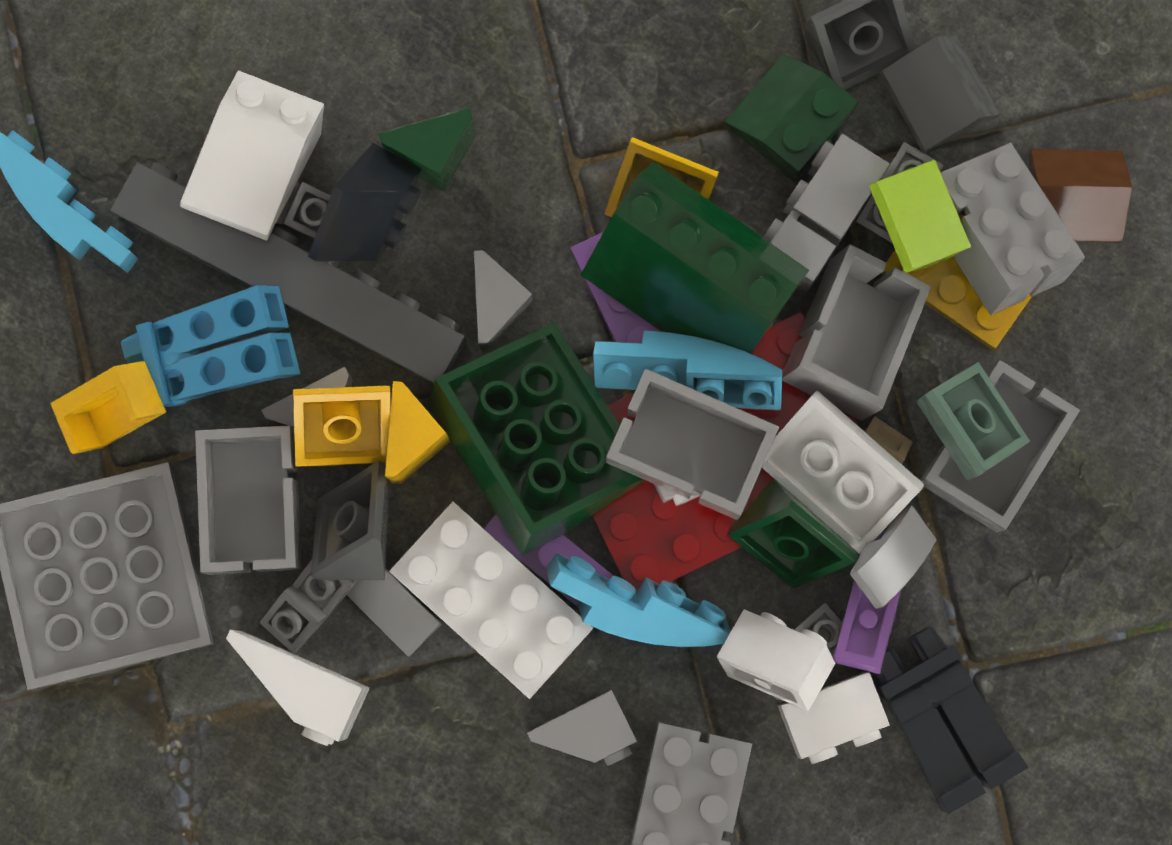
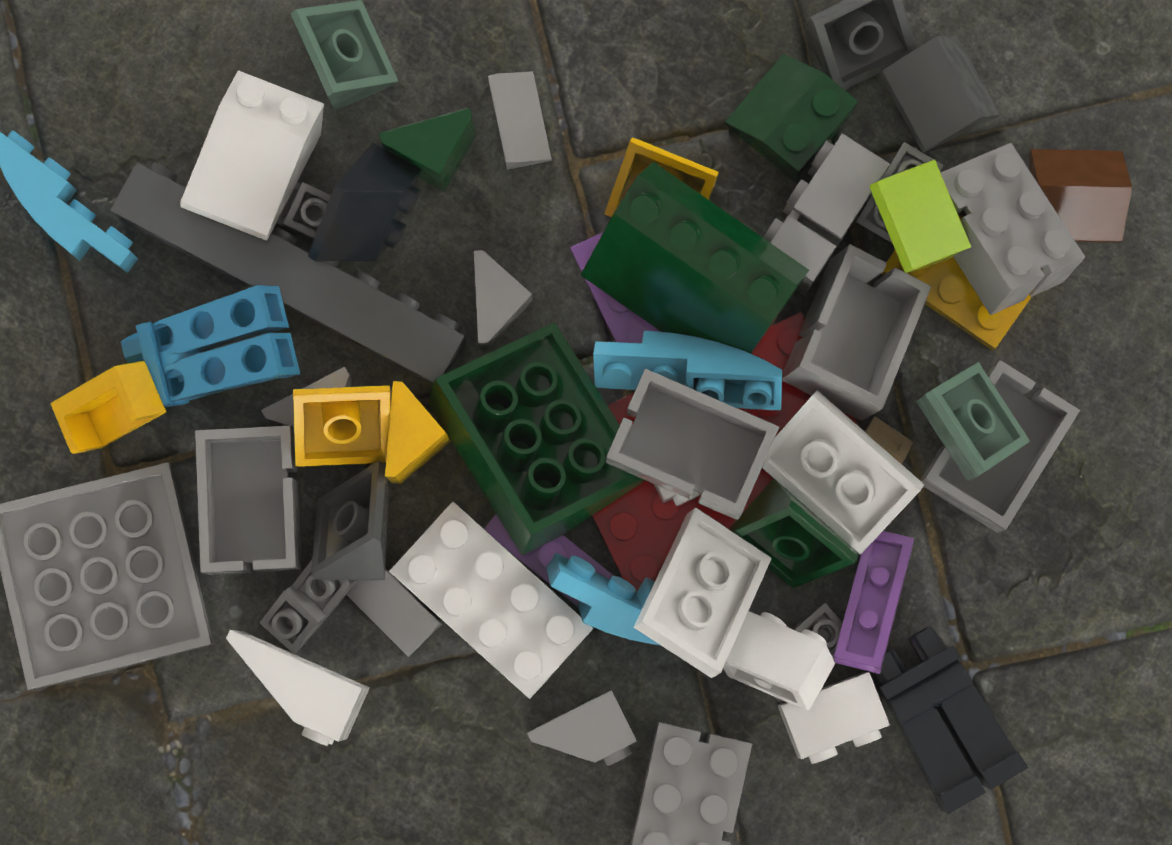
(344, 51): none -> sand green slope
(519, 119): none -> light grey slope
(703, 593): none -> white plate
(893, 559): light grey slope -> none

